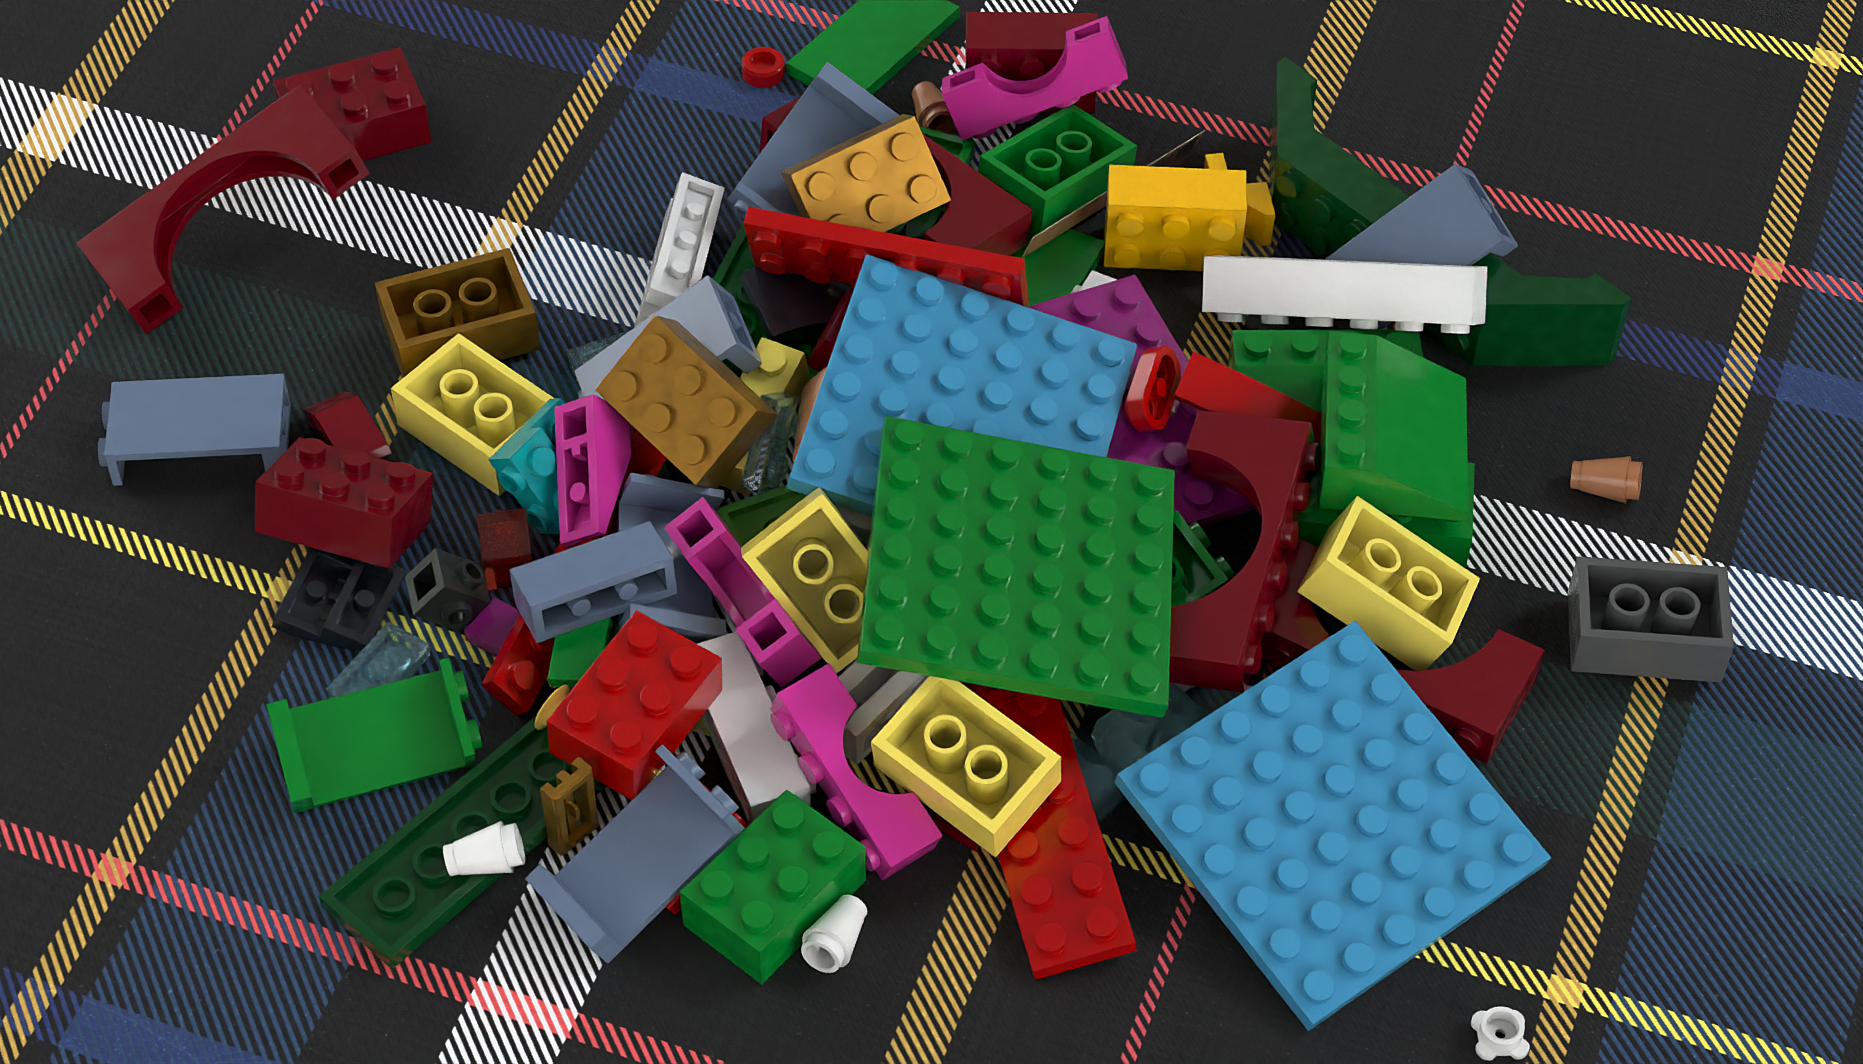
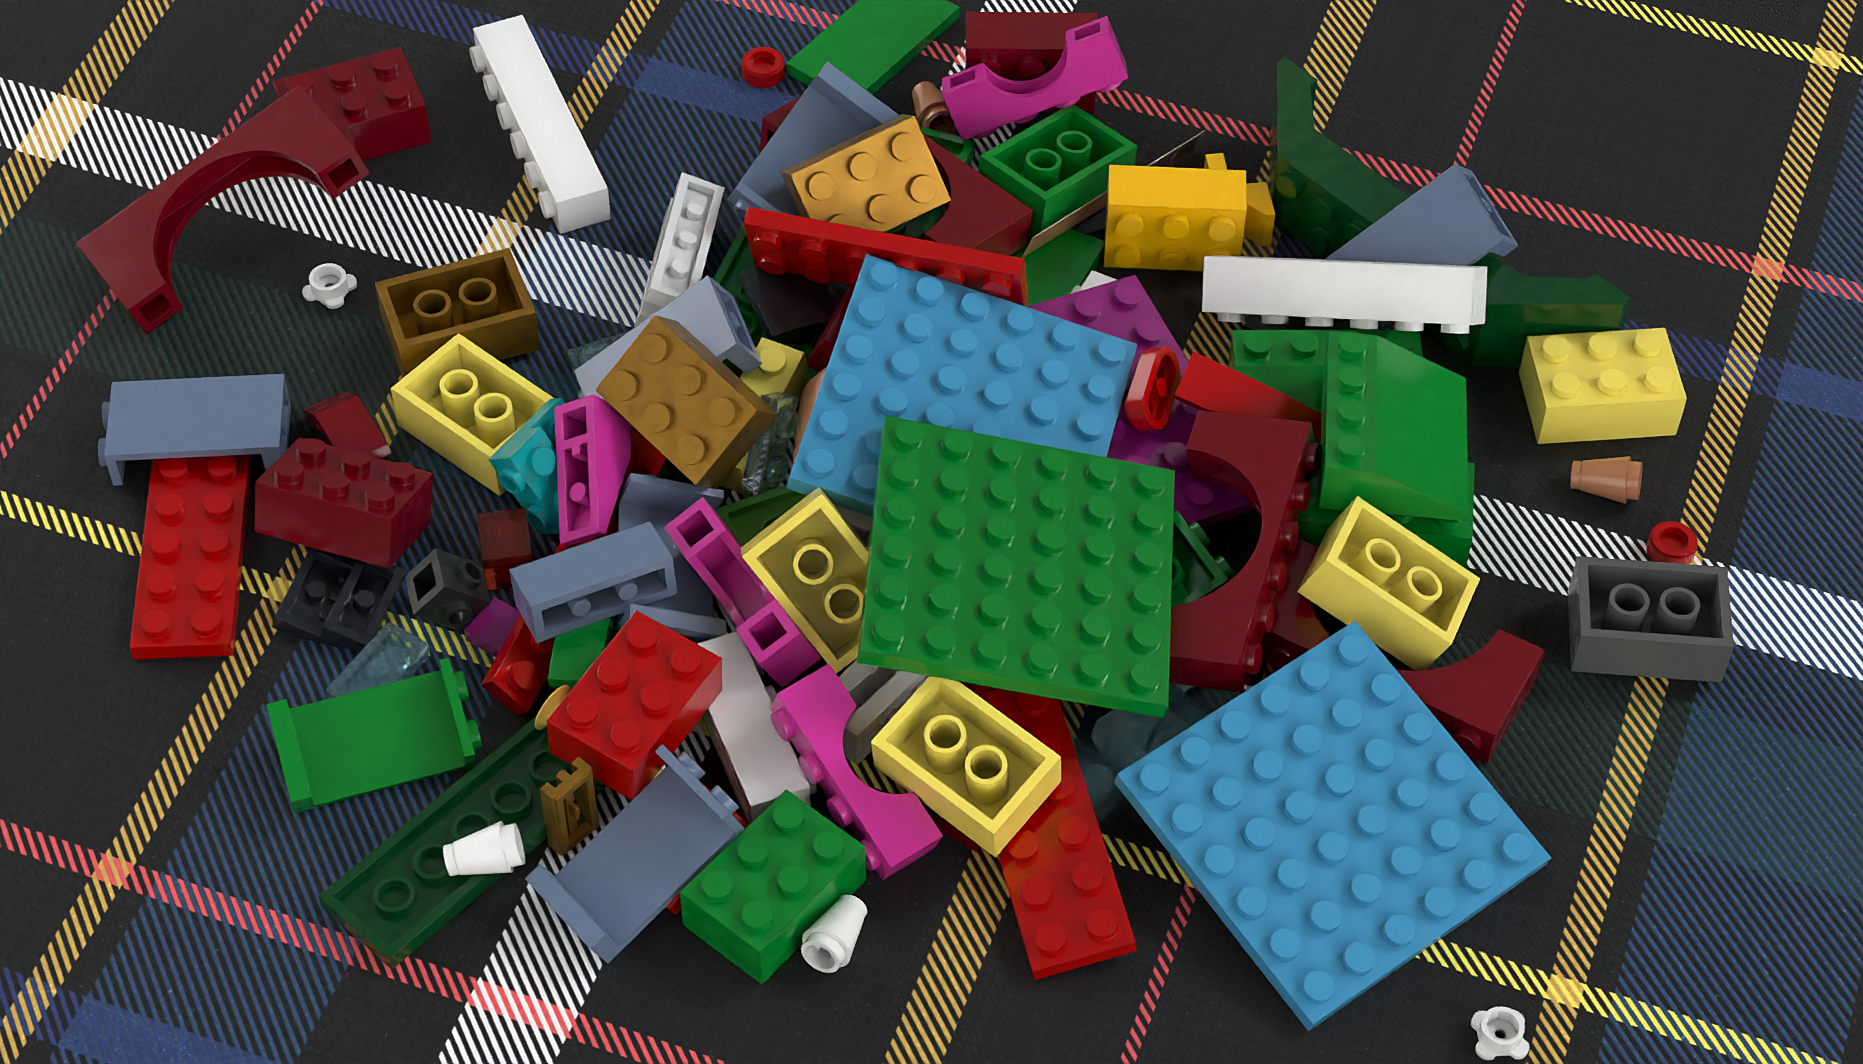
(191, 557): none -> red plate
(329, 285): none -> white plate
(540, 125): none -> white brick
(1602, 385): none -> light yellow brick
(1671, 543): none -> red tile

